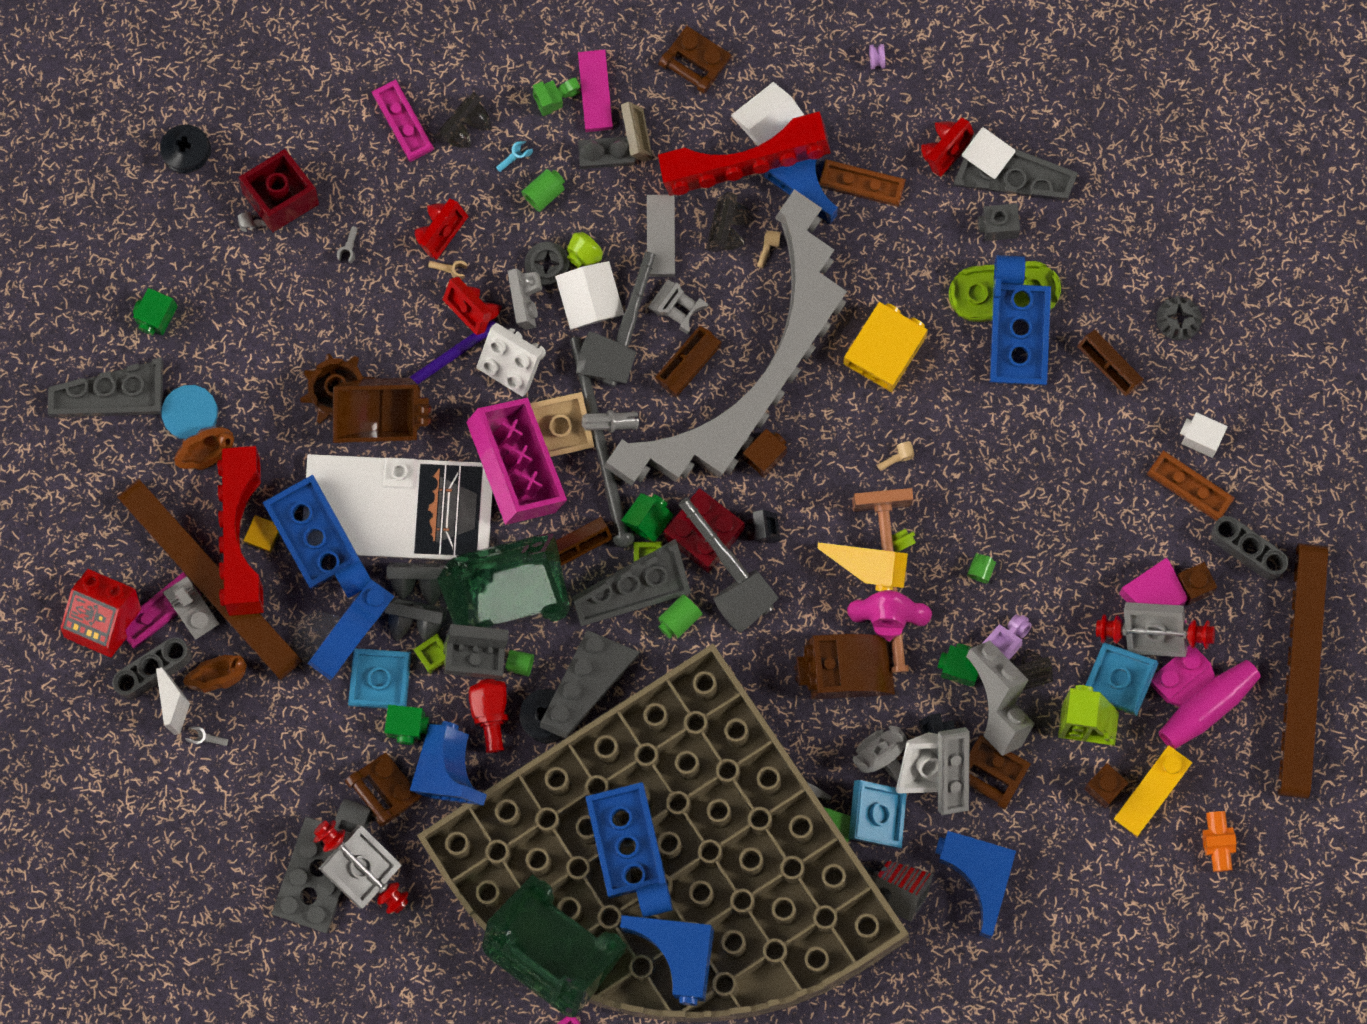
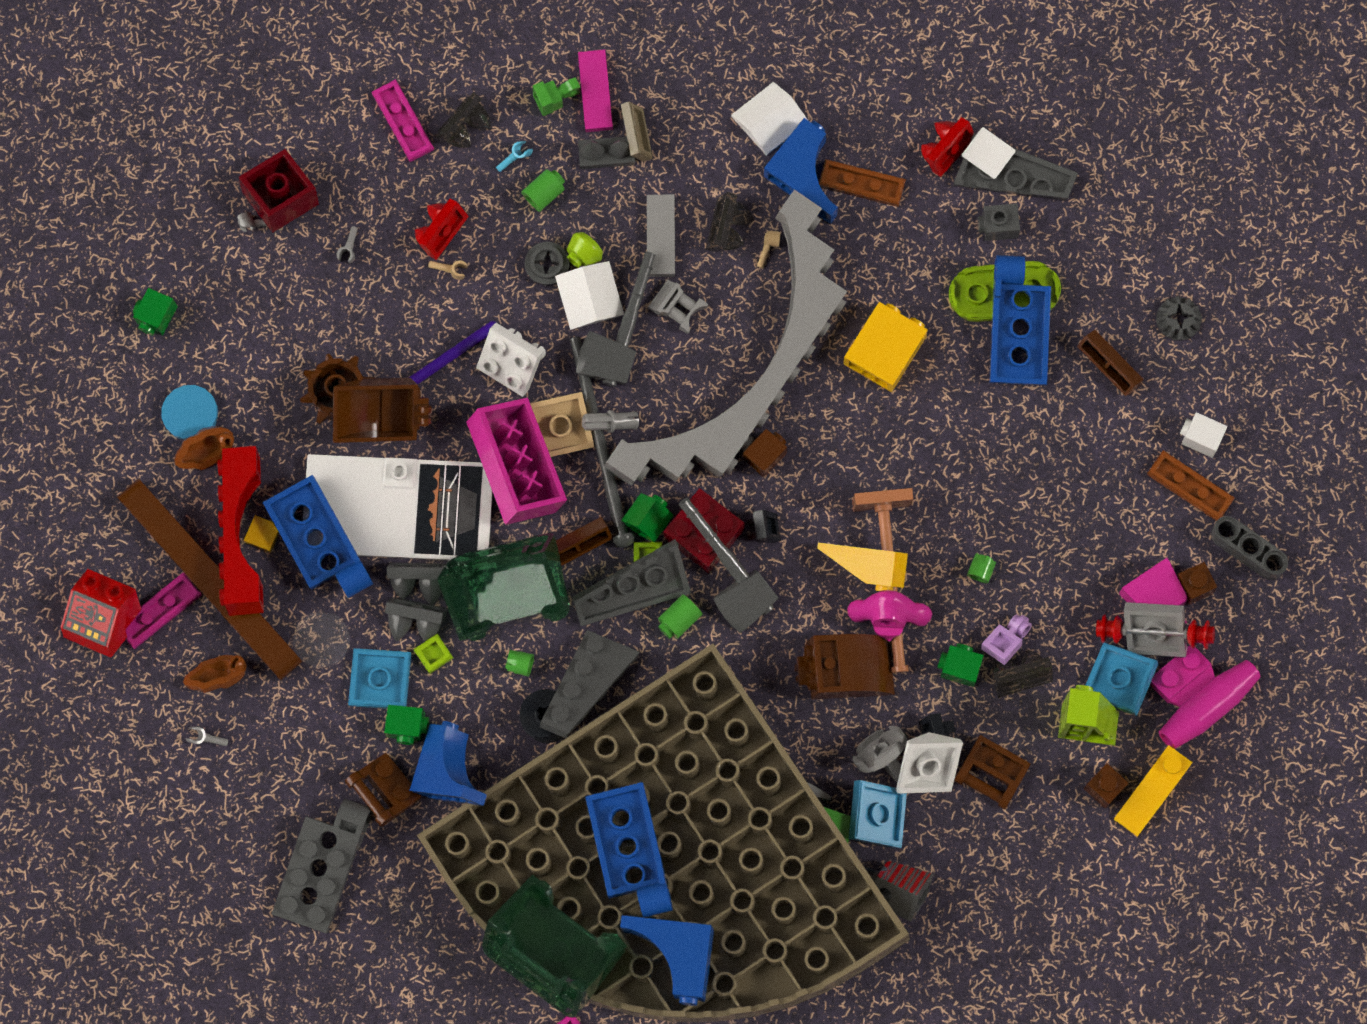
(116, 393): dark grey wing -> none
(137, 669): dark grey beam -> none
(173, 702): white slope -> none
(191, 608): light grey hinge -> none
(192, 158): black piece -> none
(350, 629): blue arch -> none
(360, 866): light grey plate -> none
(468, 306): red tile -> none
(475, 651): dark grey bracket -> none
(487, 708): red piece -> none
(522, 286): light grey hinge -> none
(688, 361): reddish brown piece -> none
(699, 52): reddish brown plate -> none
(798, 141): red arch -> none
(877, 56): lavender bush -> none
(902, 540): lime plate -> none
(905, 453): tan hand -> none
(953, 771): light grey tile -> none
(983, 867): blue arch -> none
(1003, 684): light grey arch -> none
(1219, 841): orange axle -> none
(1304, 674): reddish brown beam -> none

